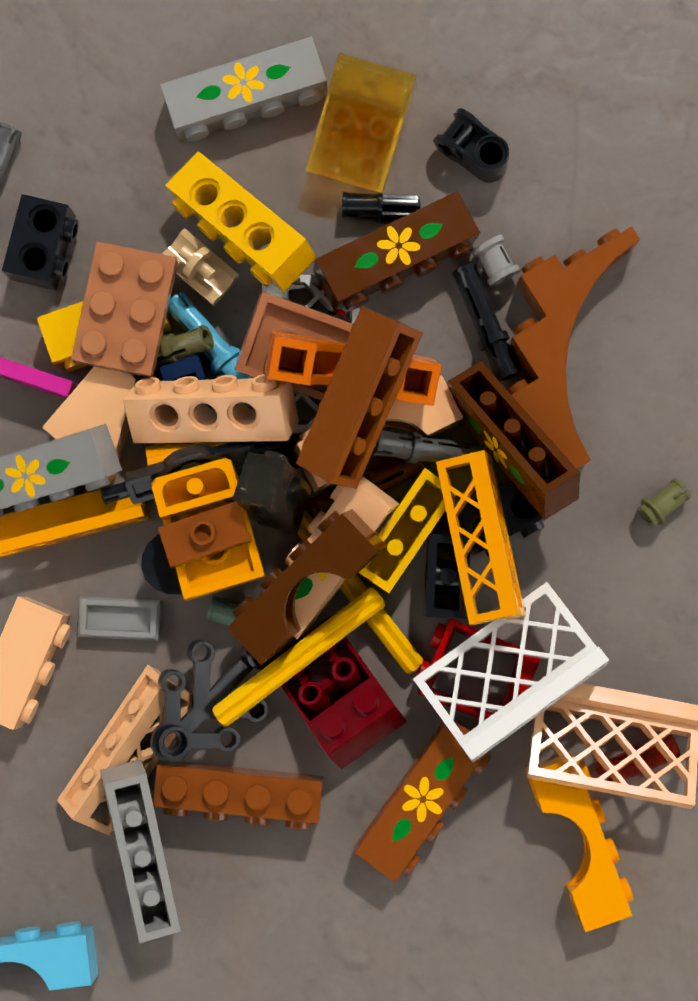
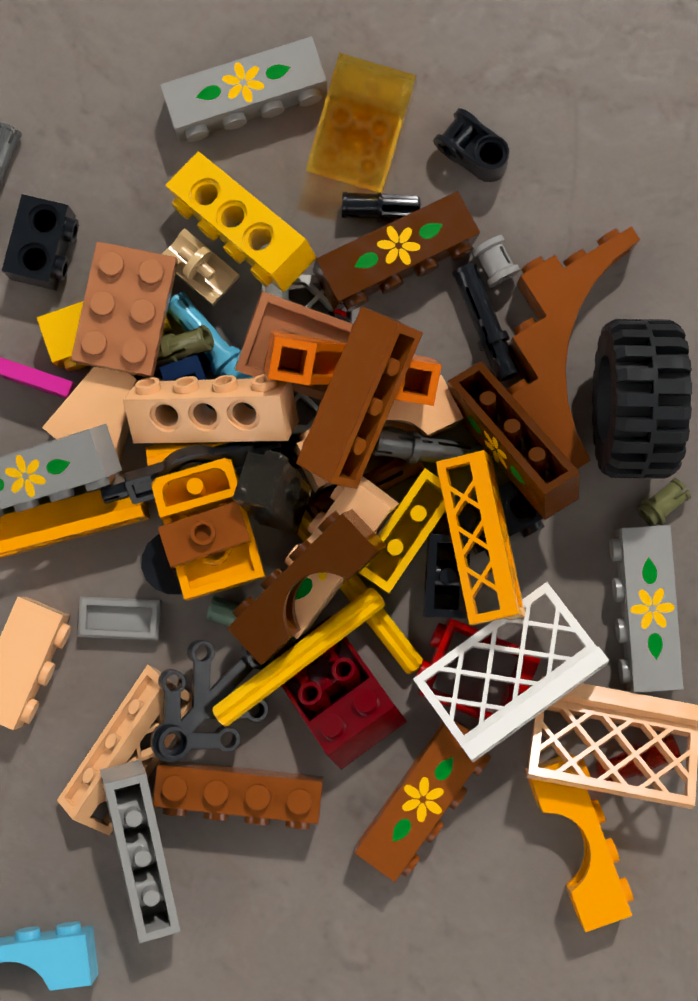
(641, 398): none -> black tyre
(647, 609): none -> light grey brick

